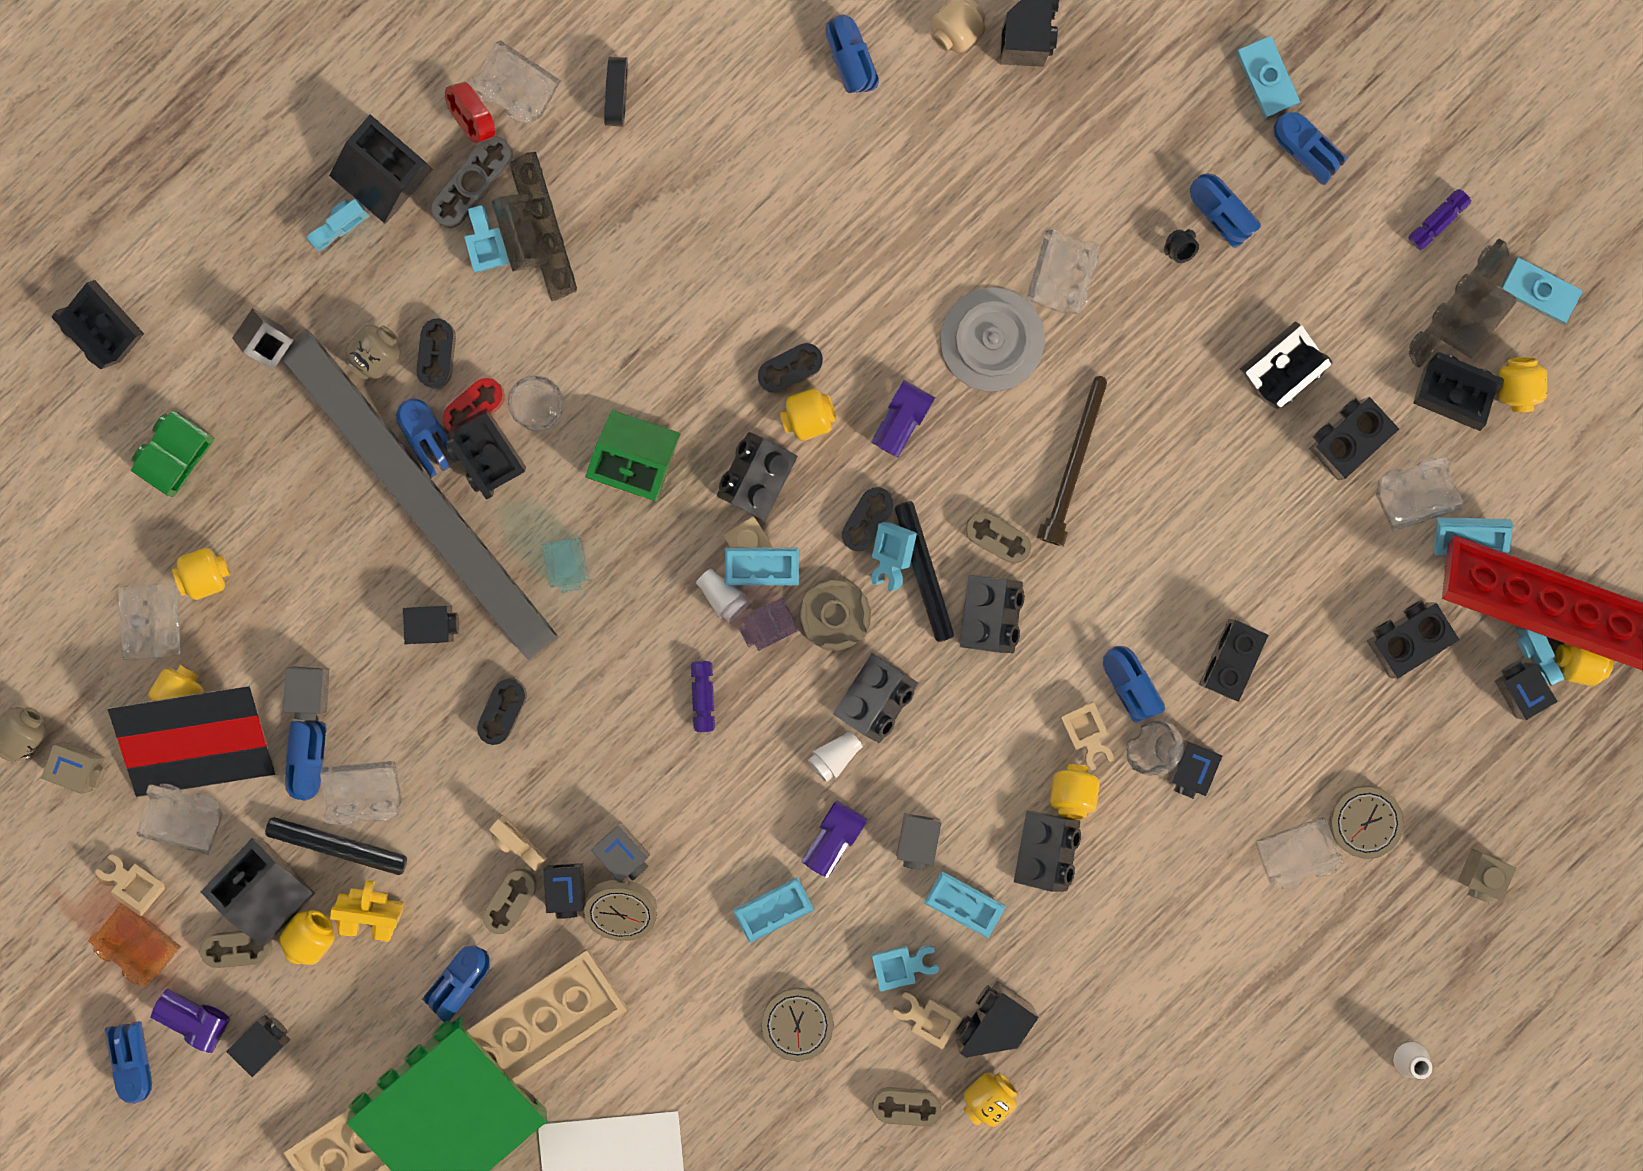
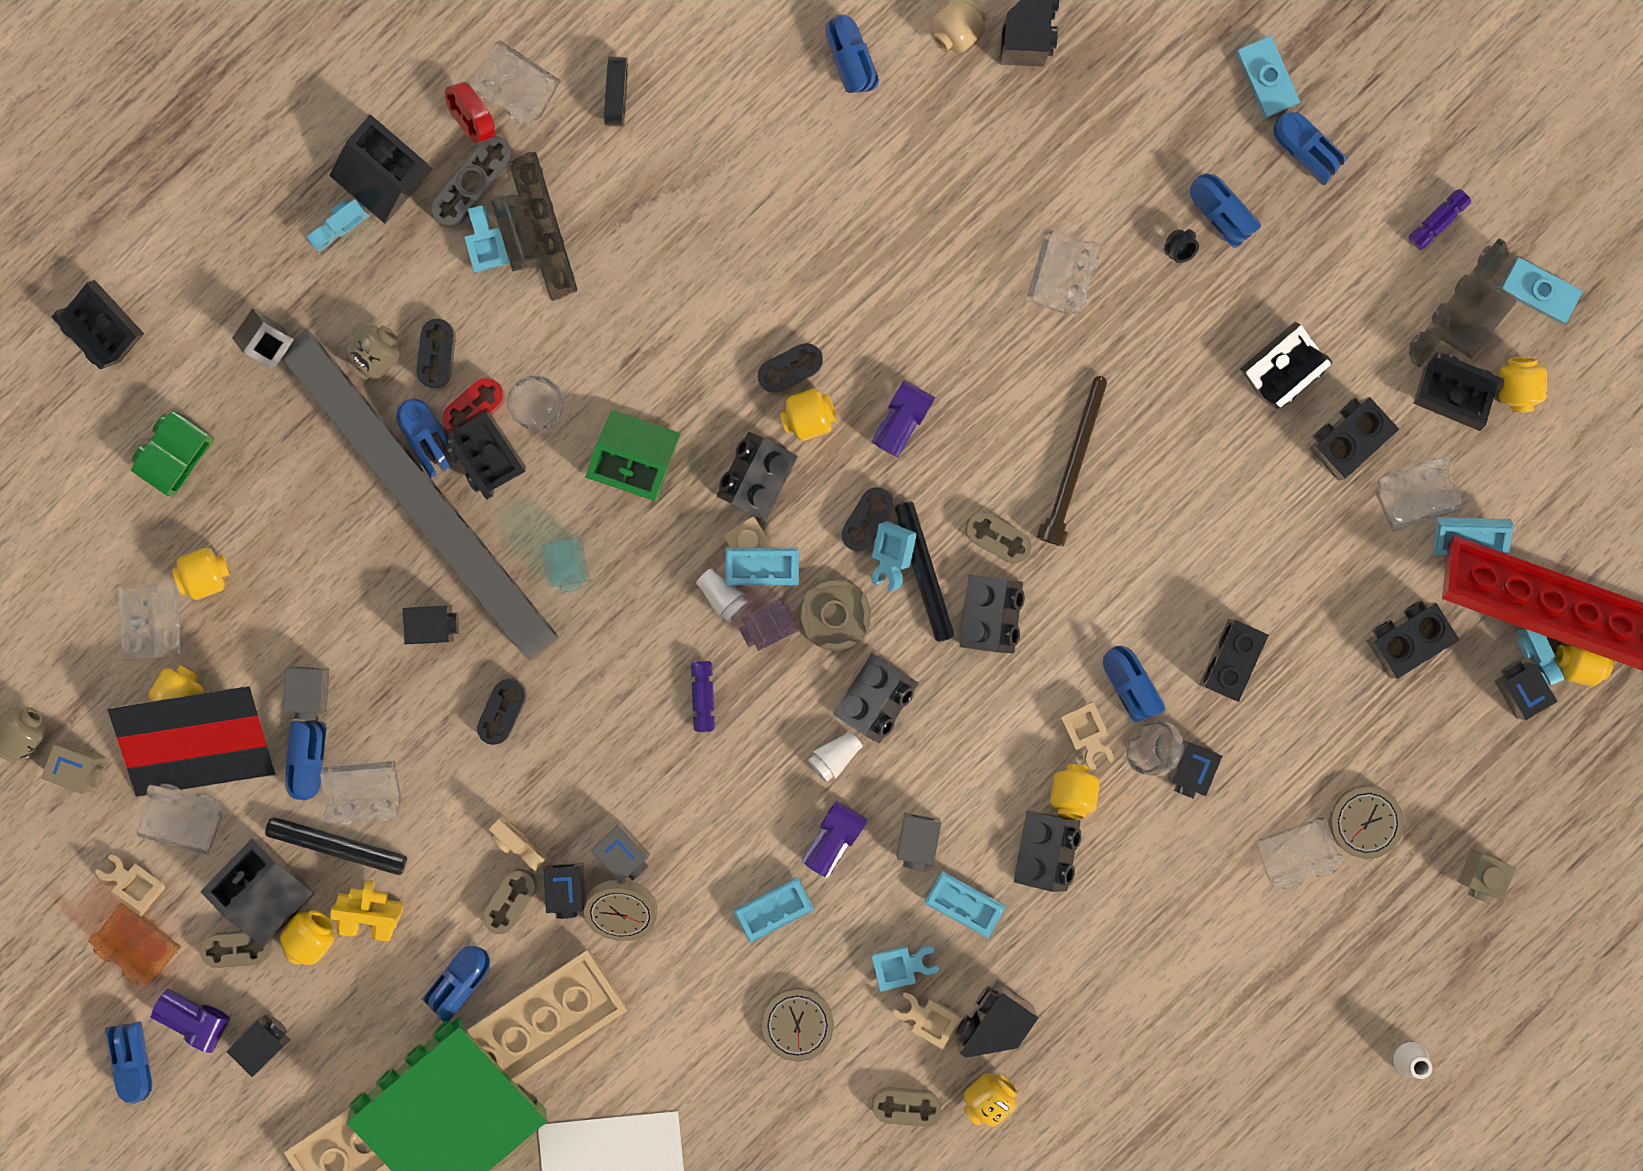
(992, 339): light grey piece -> none

